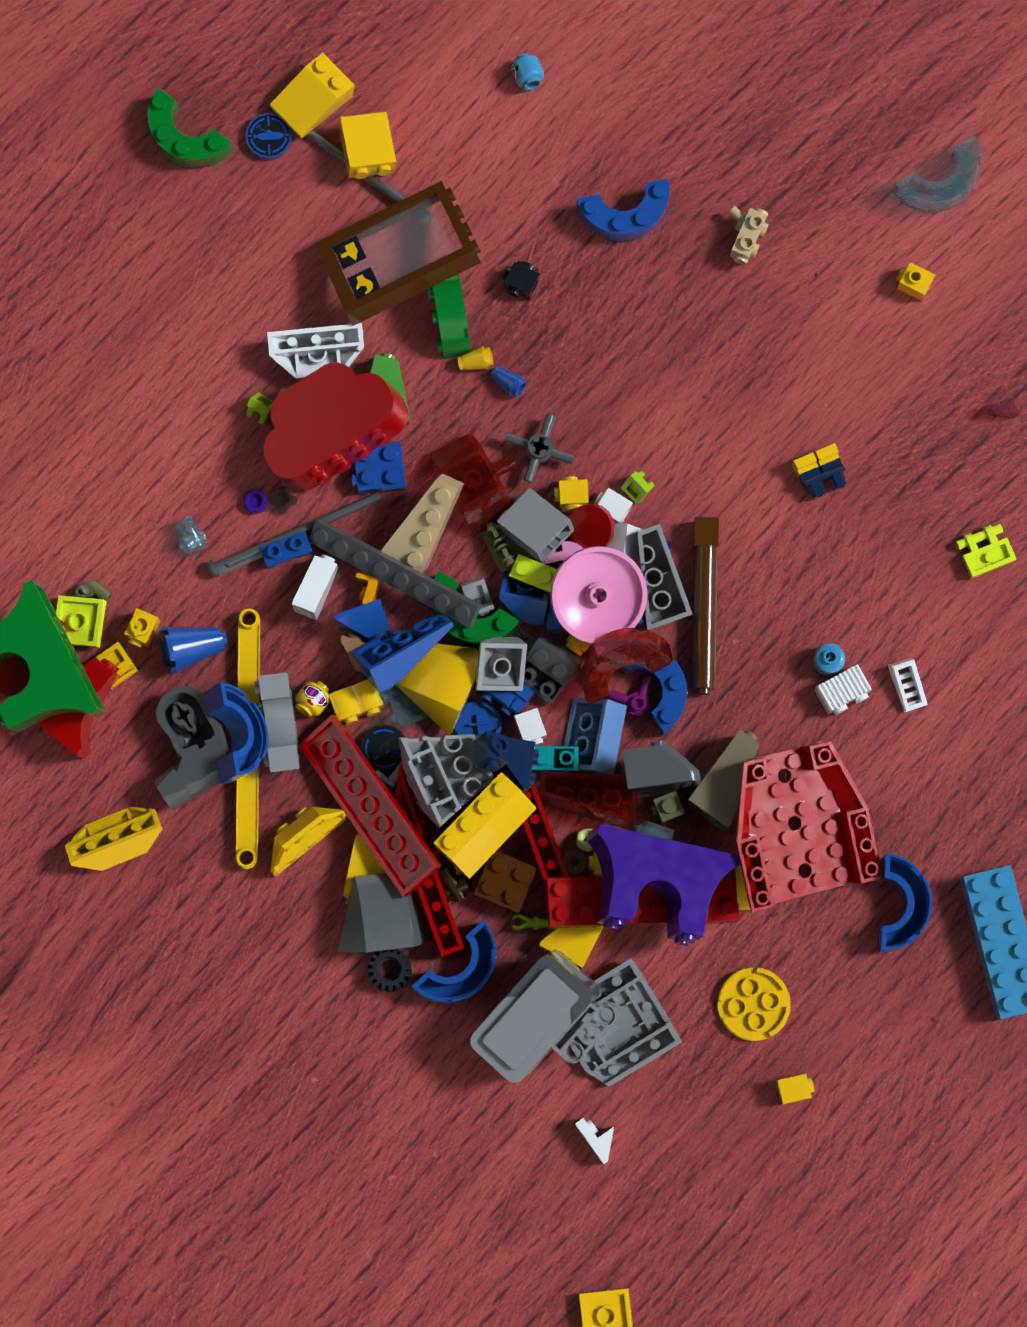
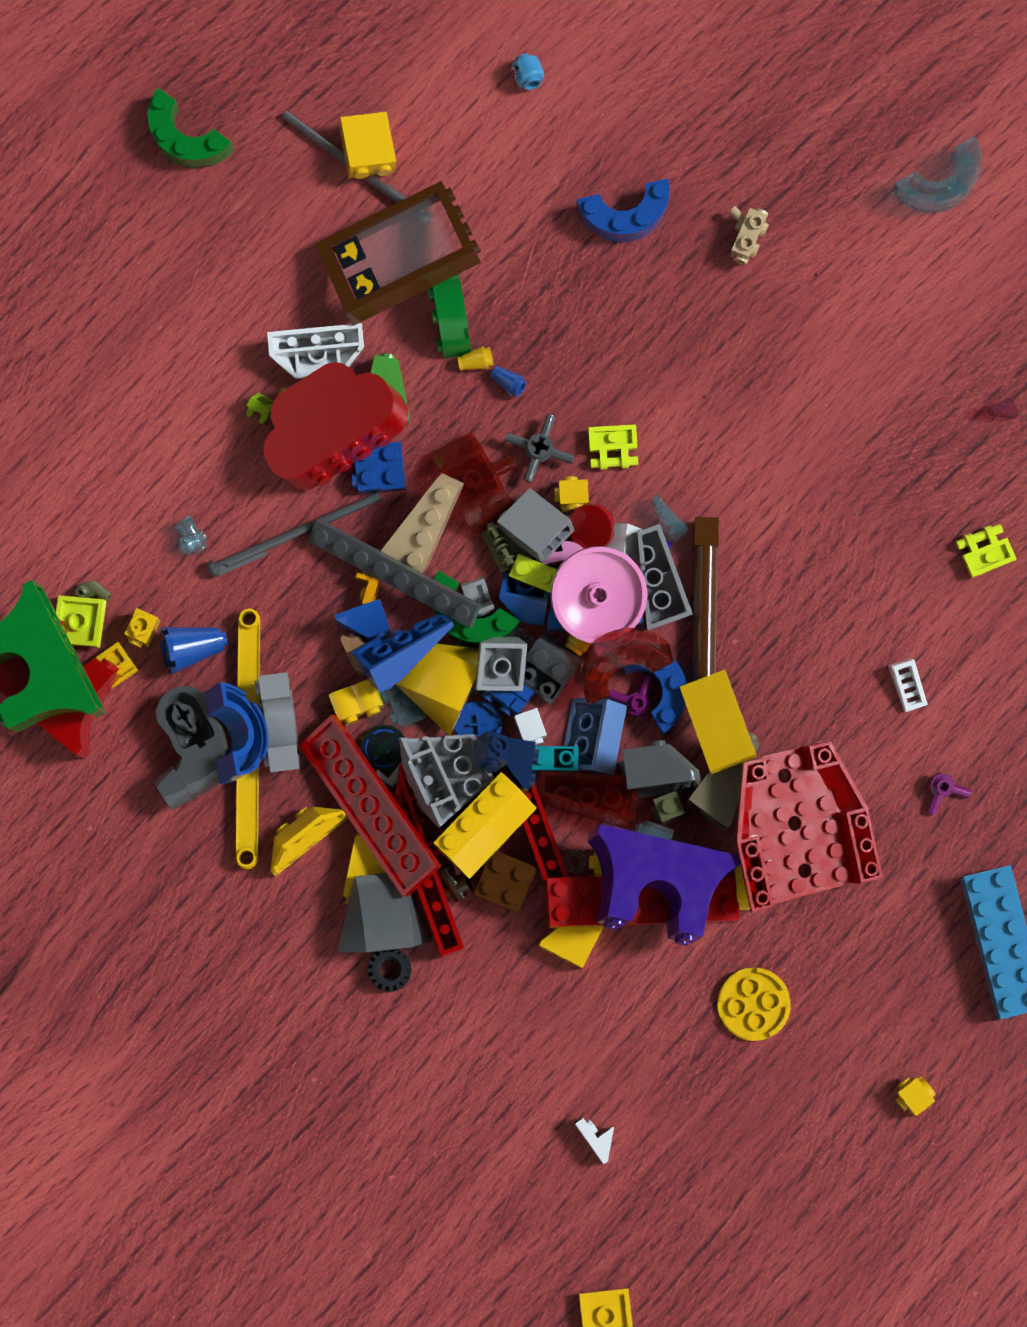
(114, 838): yellow wedge -> none
(255, 501): dark purple tile -> none
(268, 136): tile -> none
(282, 506): clear smoke plate -> none
(286, 549): blue hinge -> none
(312, 699): yellow head -> none
(313, 95): yellow slope -> none
(315, 587): white slope -> none
(470, 981): blue brick -> none
(521, 279): black brick -> none
(534, 923): lime piece -> none
(541, 1017): light grey piece -> none
(581, 840): yellowish green plate -> none
(613, 439): none -> neon yellow plate
(615, 504): white brick -> none
(637, 487): lime tile -> none
(637, 1035): light grey wedge -> none
(672, 523): none -> clear light blue slope
(718, 721): none -> yellow tile
(795, 1088): yellow brick -> none
(818, 468): dark blue hips -> none
(822, 664): dark azure head -> none
(842, 690): white brick -> none
(914, 281): yellow brick -> none
(915, 1095): none -> yellow brick
(916, 899): blue brick -> none
(942, 786): none -> magenta piece

